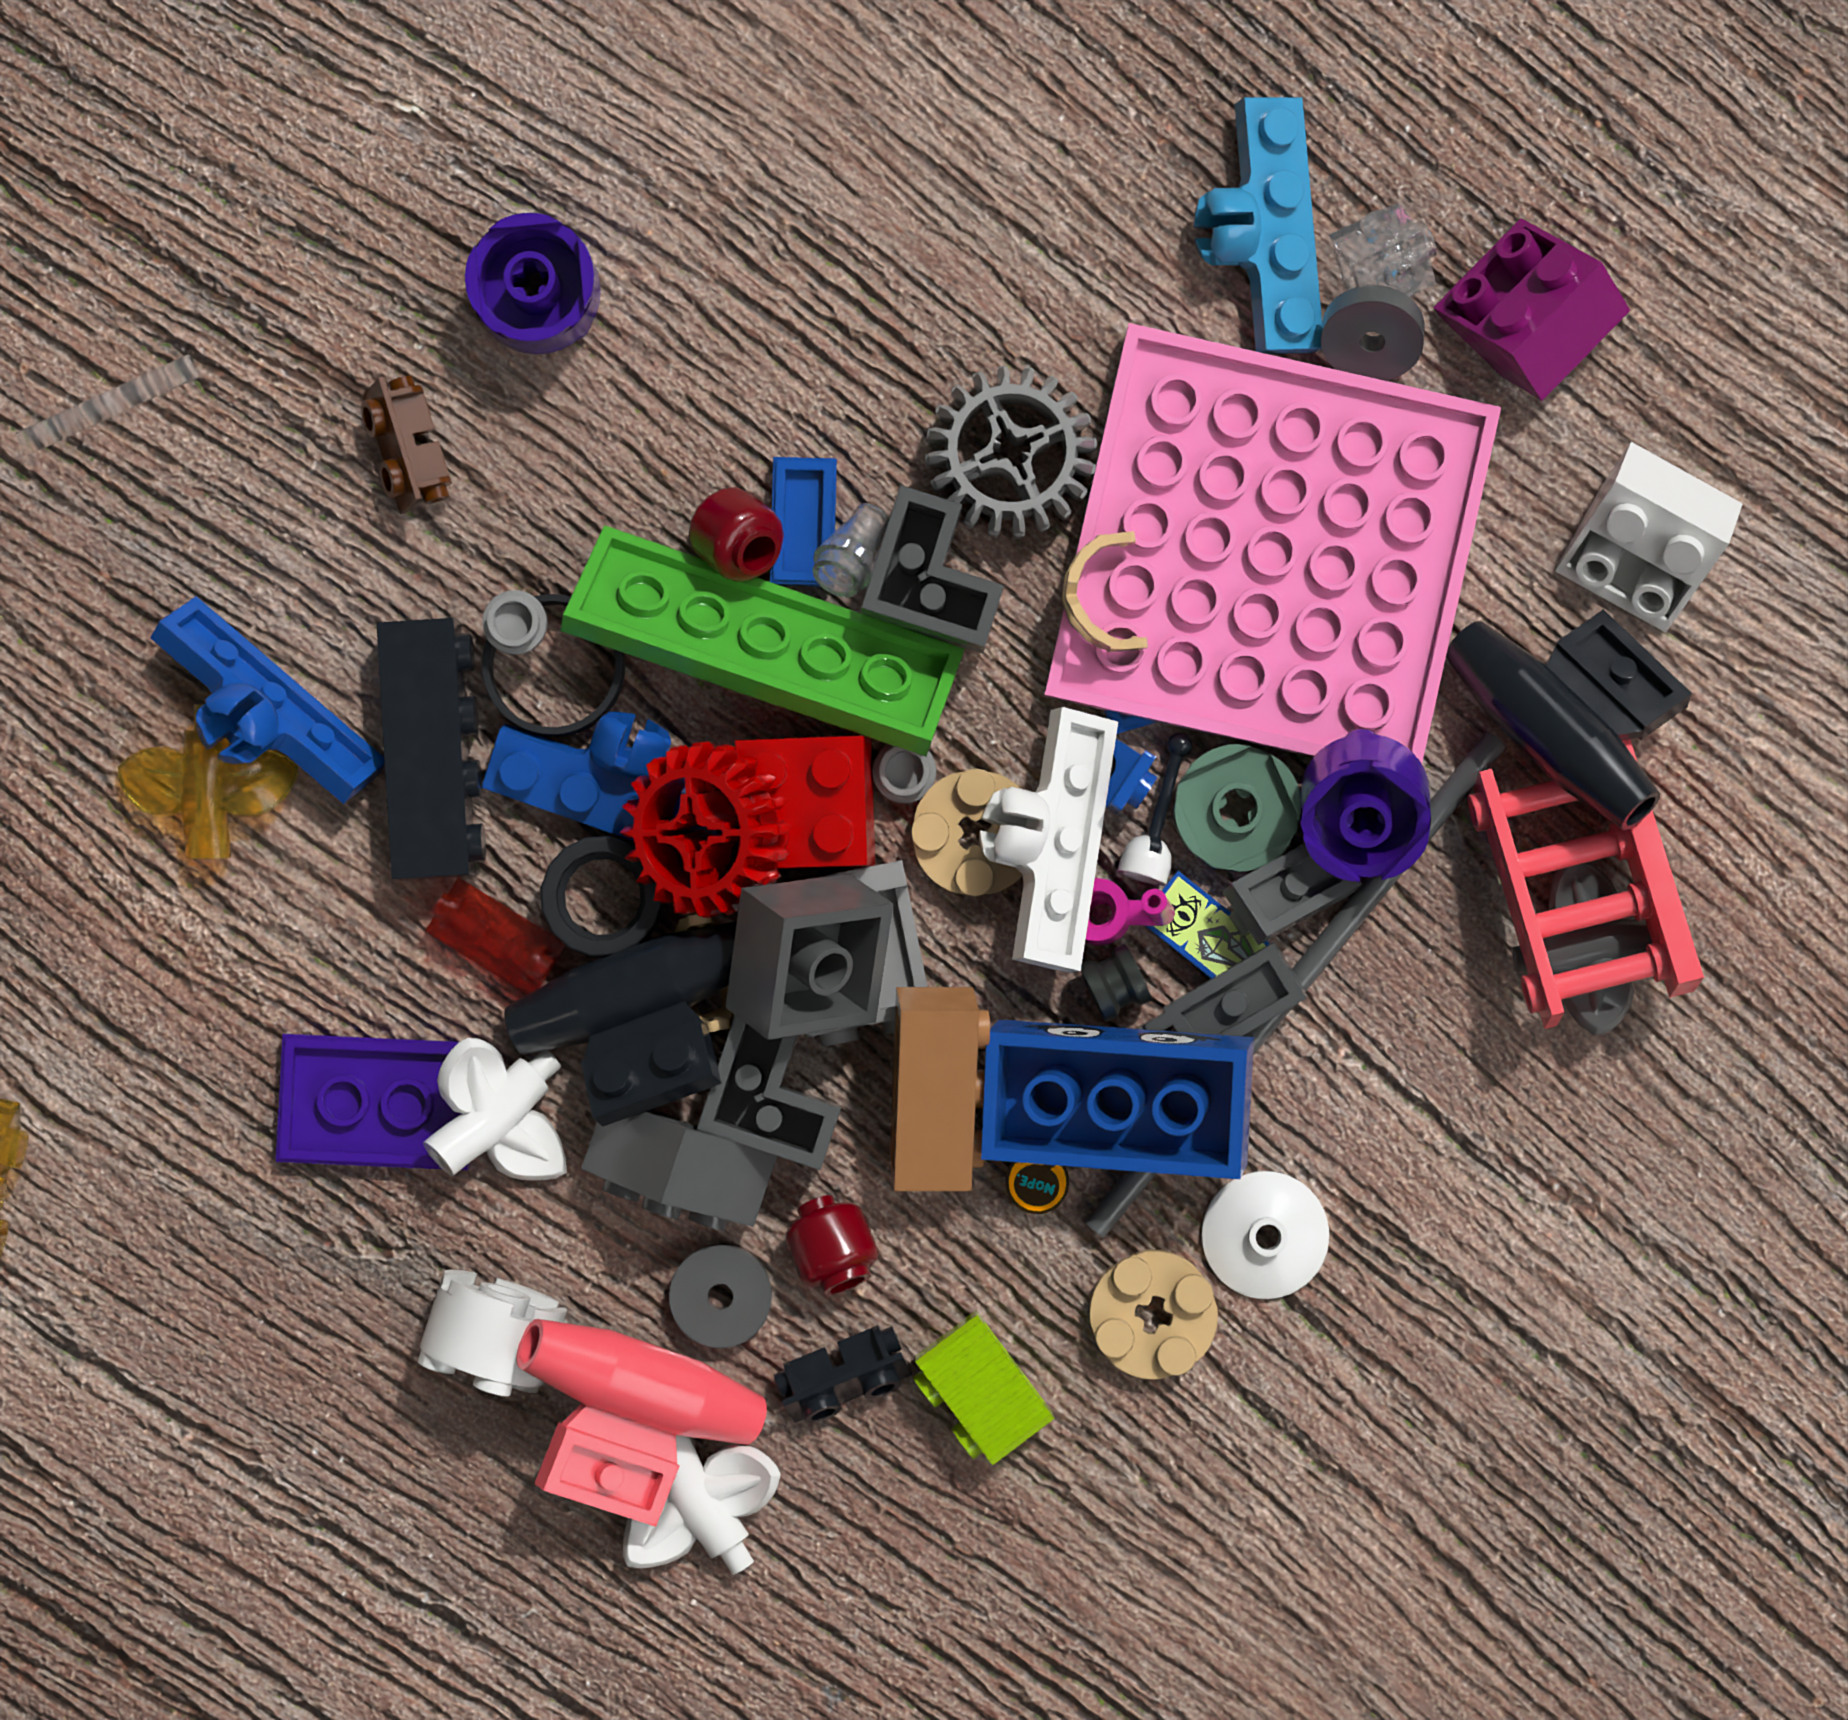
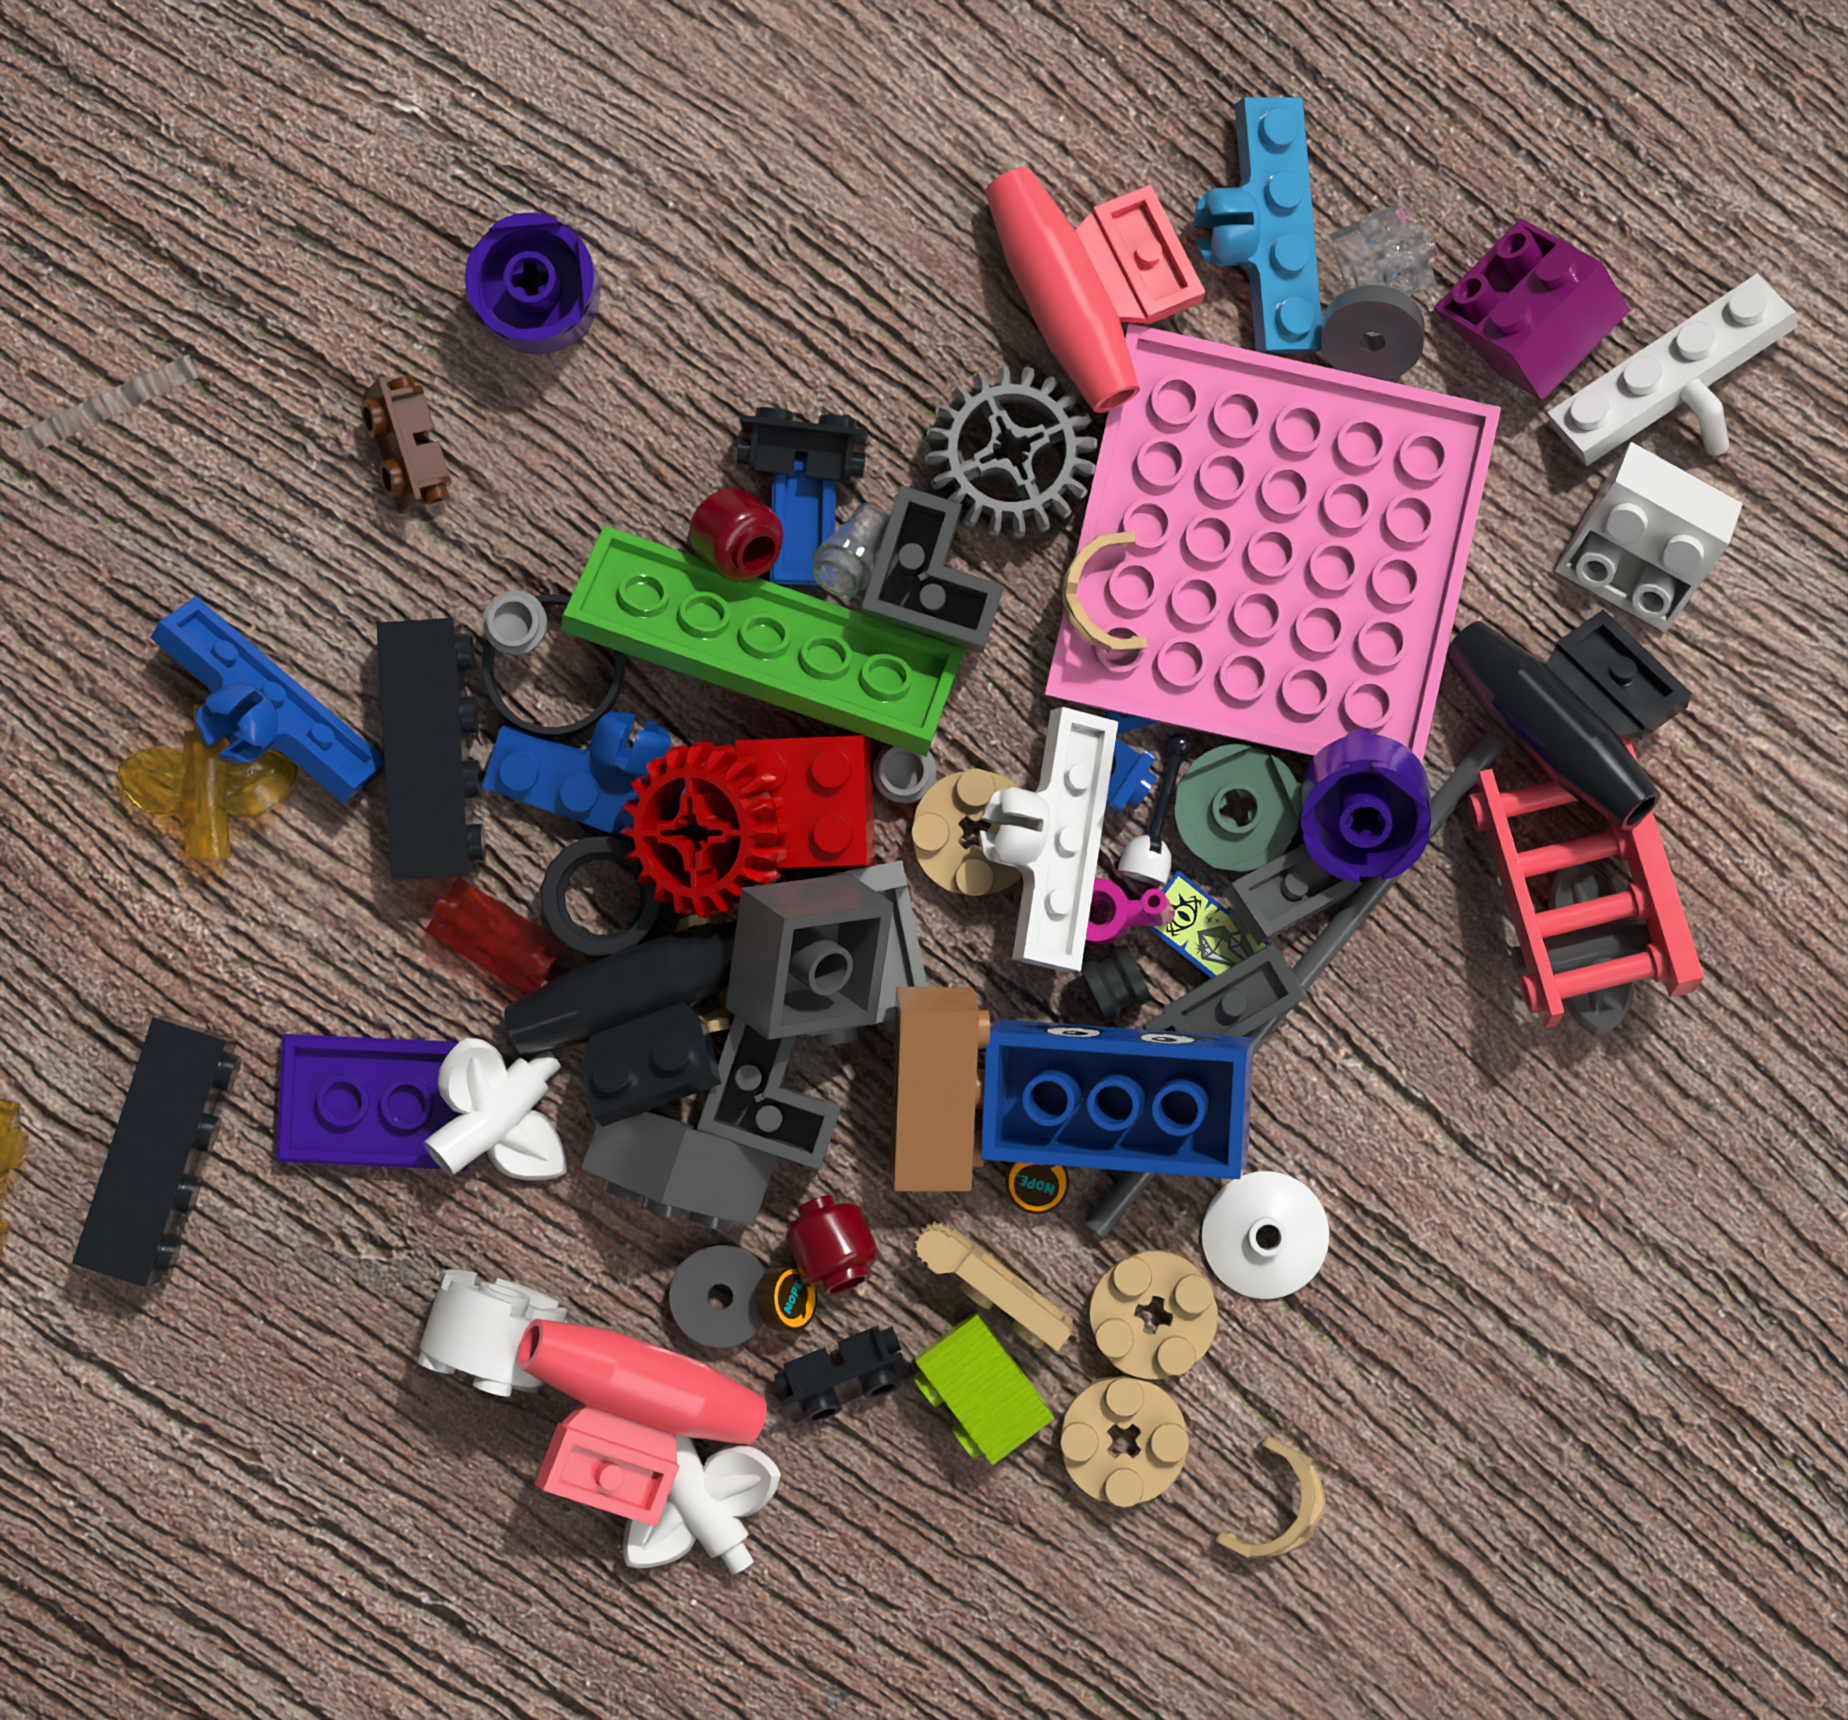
(157, 1151): none -> black brick
(779, 438): none -> black hinge
(784, 1299): none -> dark brown tile
(991, 1282): none -> tan hinge
(1089, 279): none -> coral plate
(1123, 1477): none -> tan plate
(1309, 1514): none -> tan helmet
(1674, 372): none -> white plate

